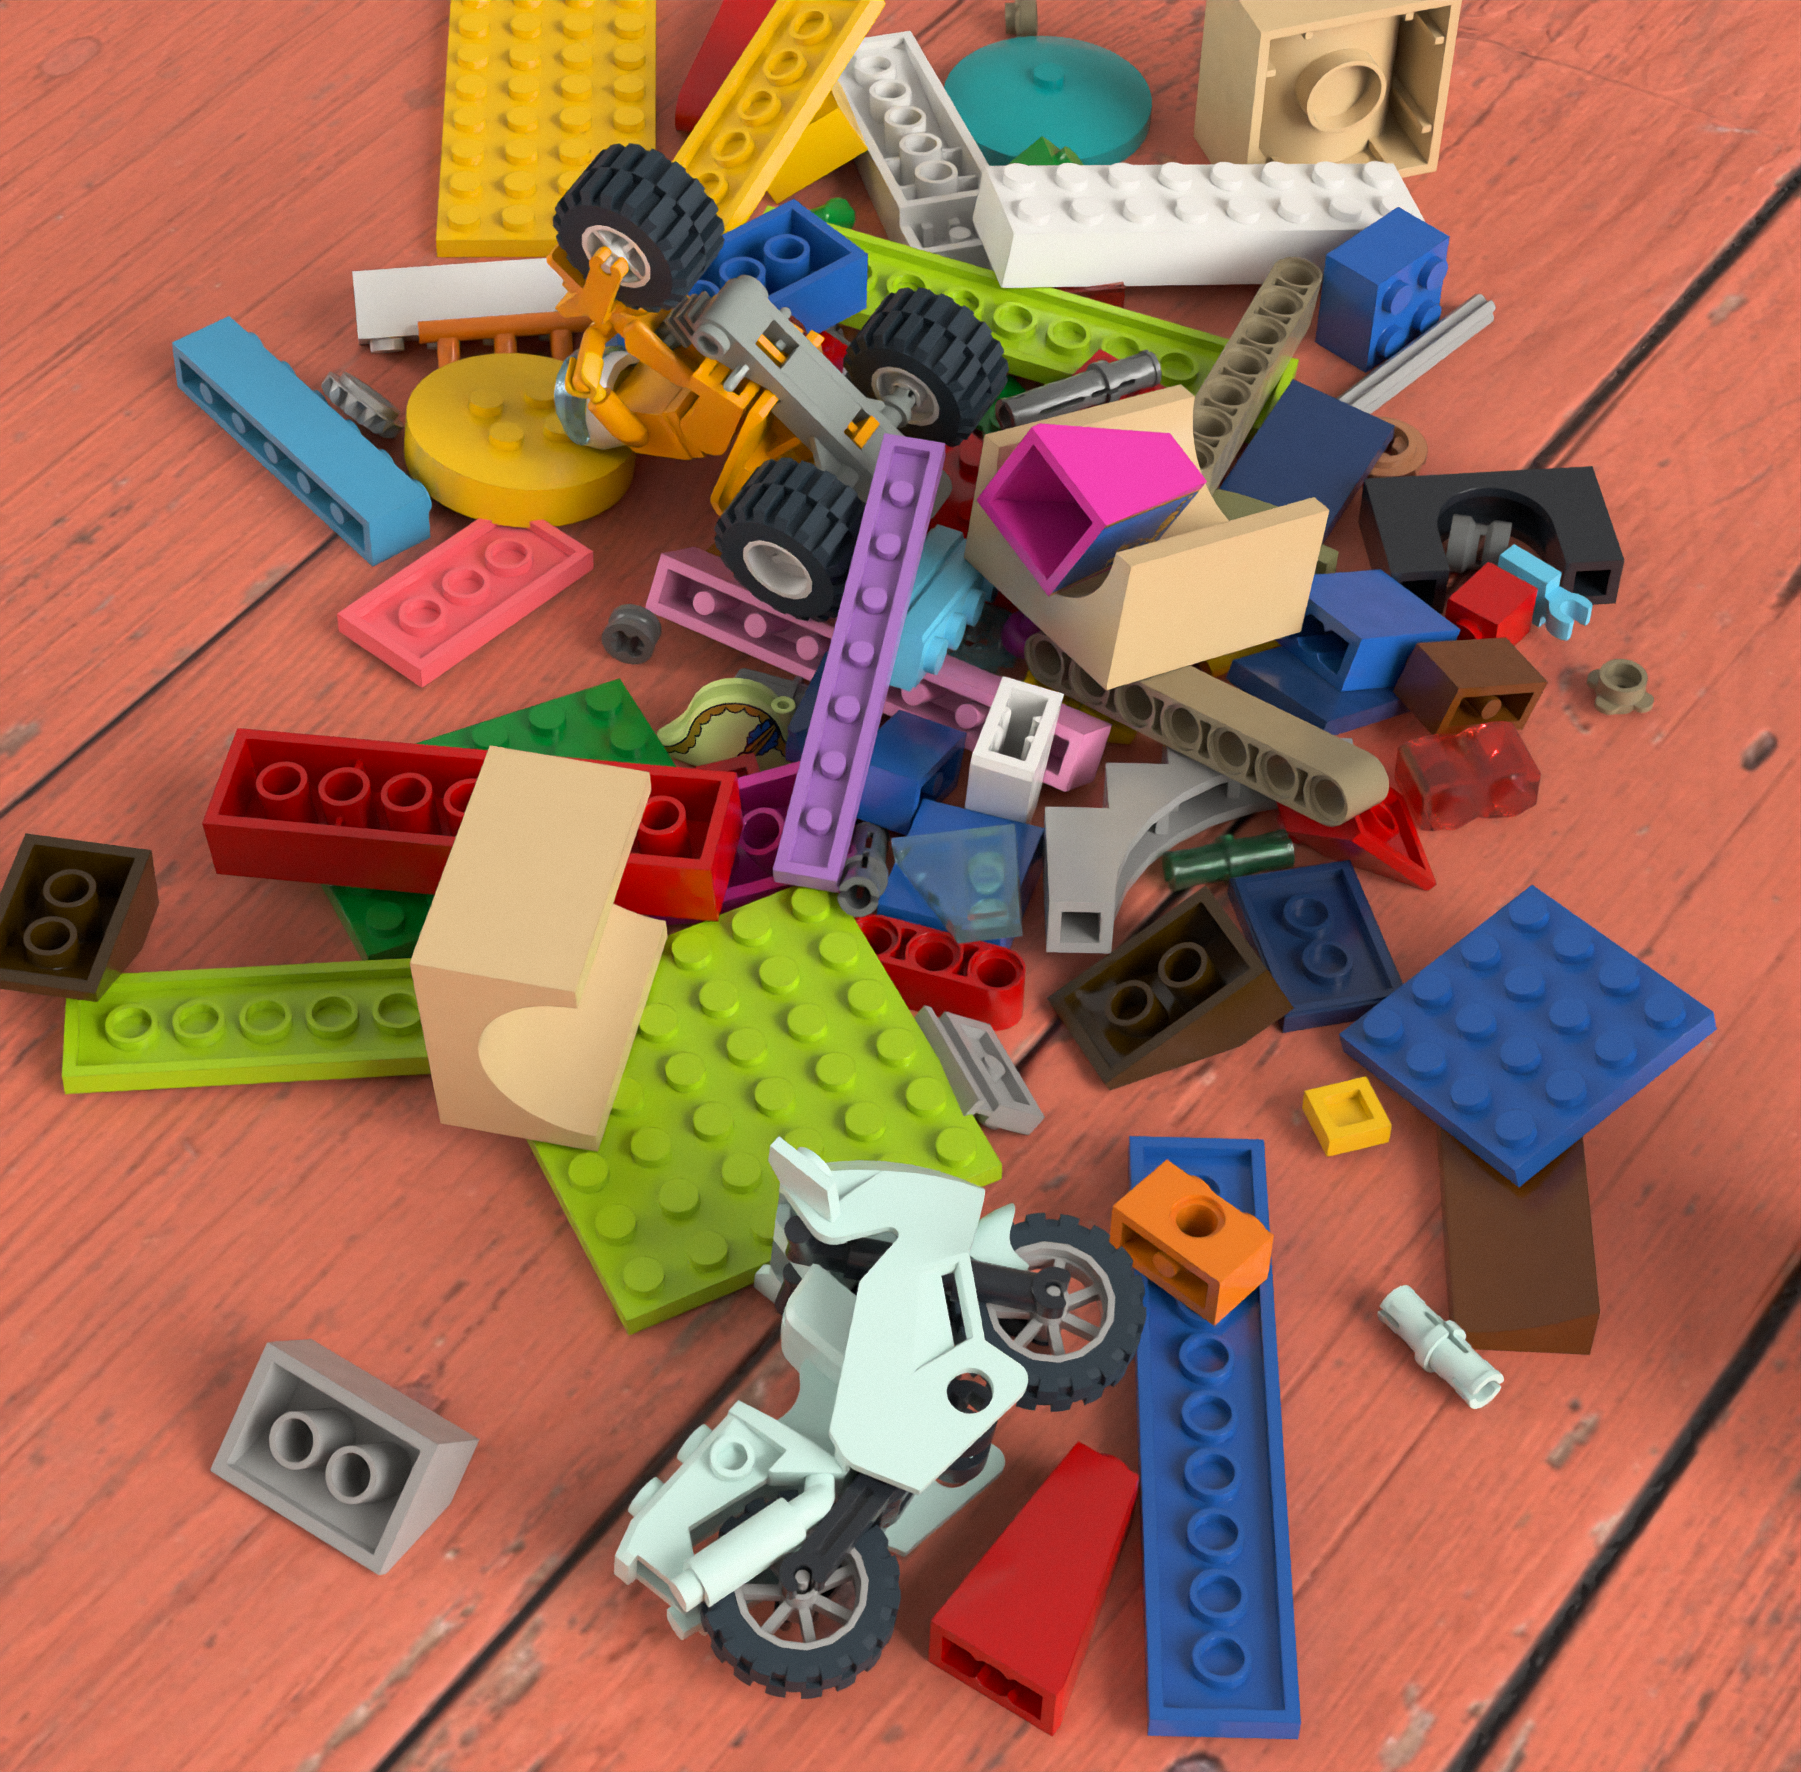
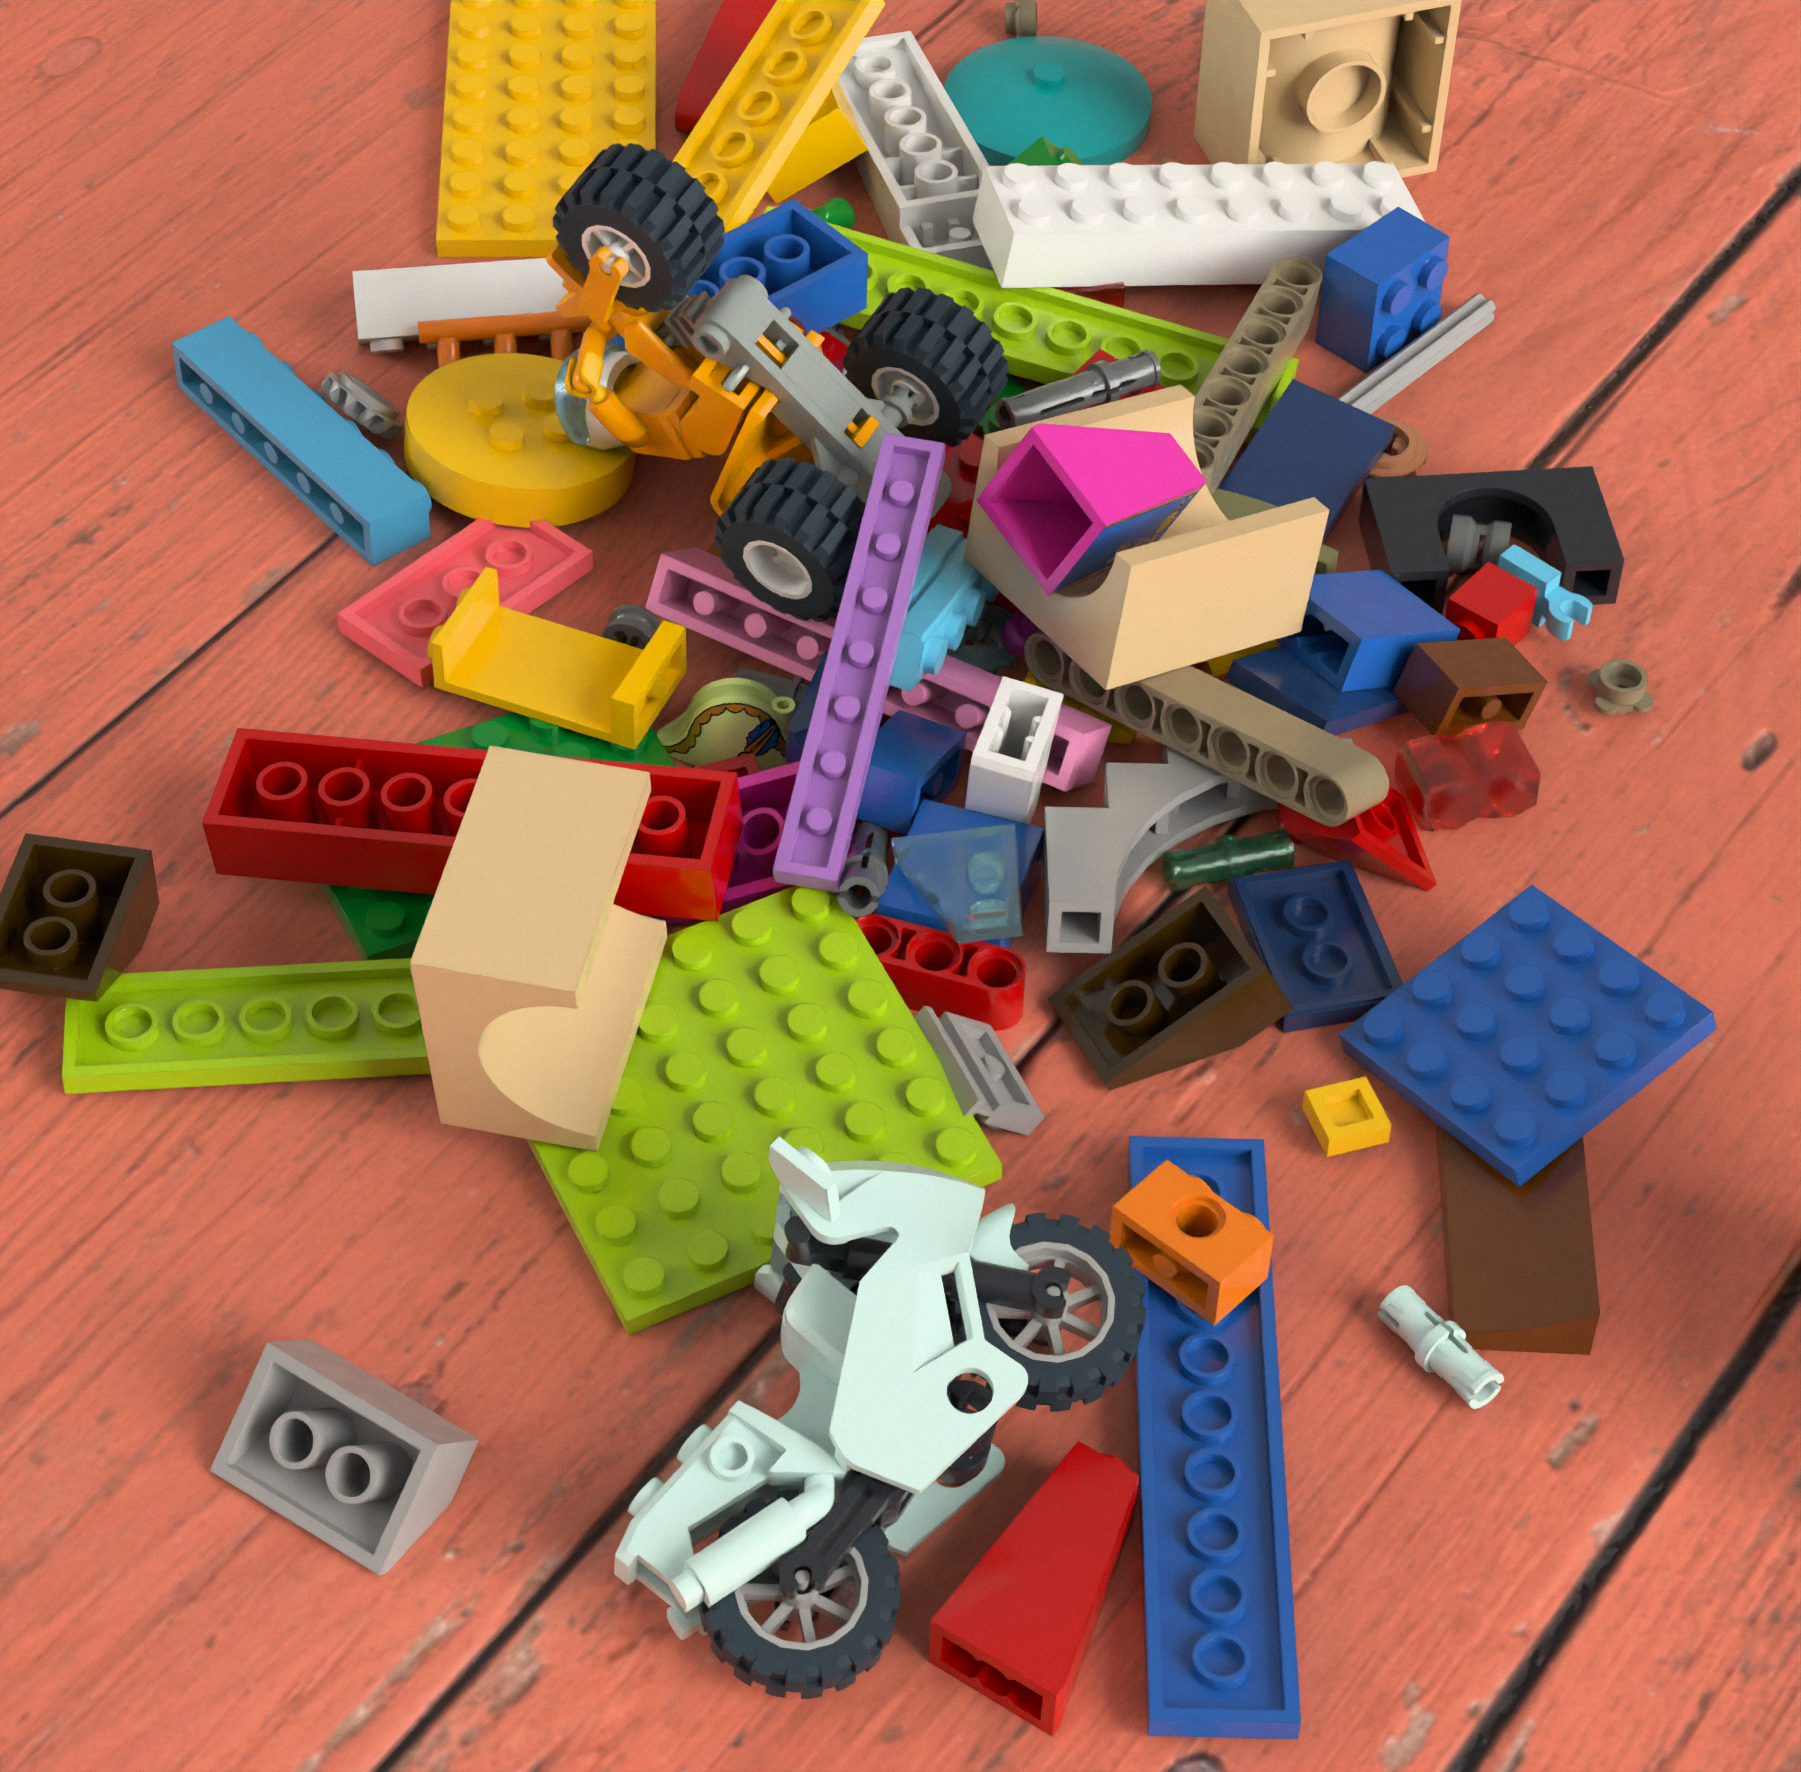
(553, 668): none -> yellow panel

